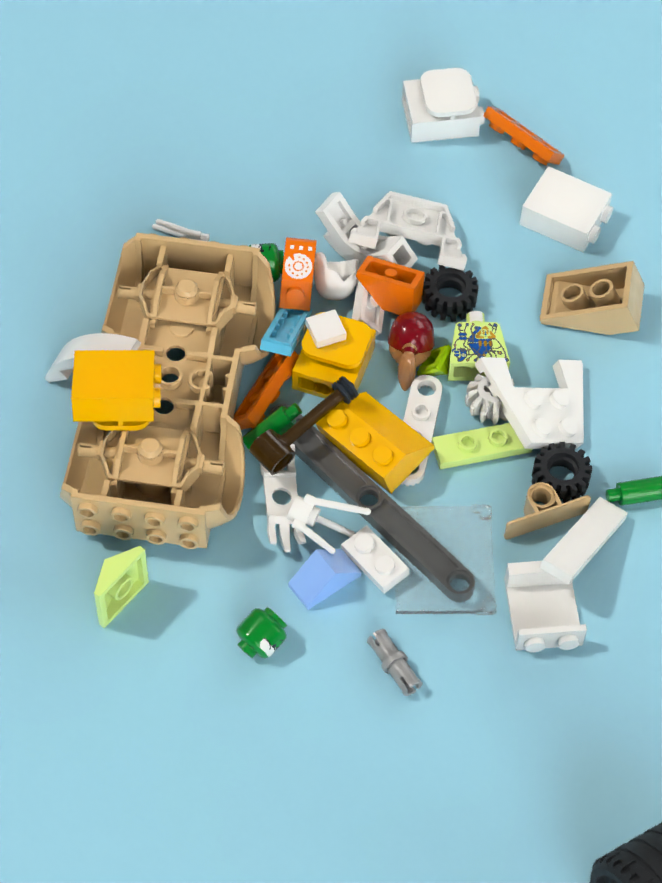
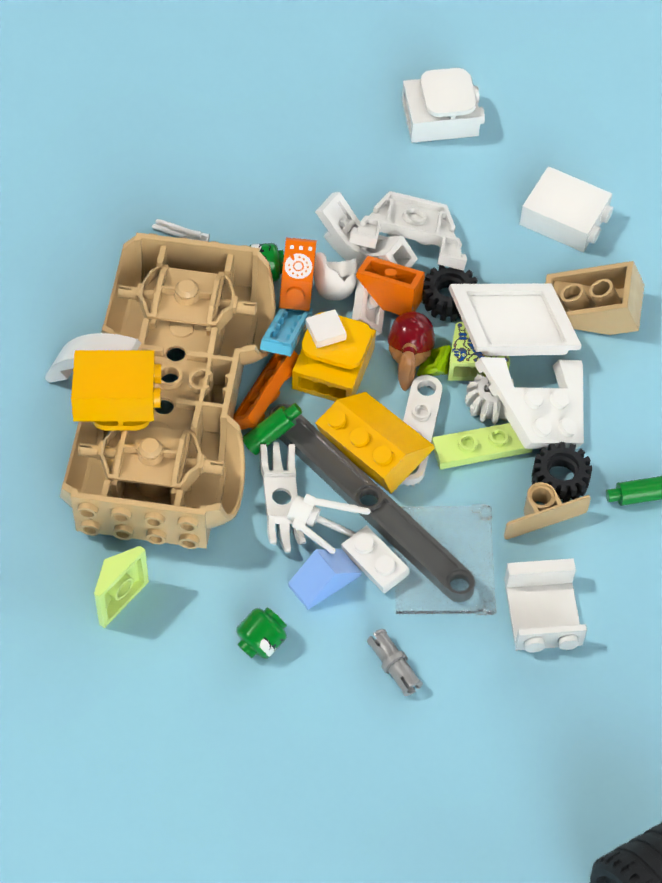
(274, 449): dark brown piece -> none
(514, 319): none -> white piece
(522, 136): orange plate -> none
(583, 540): white tile -> none

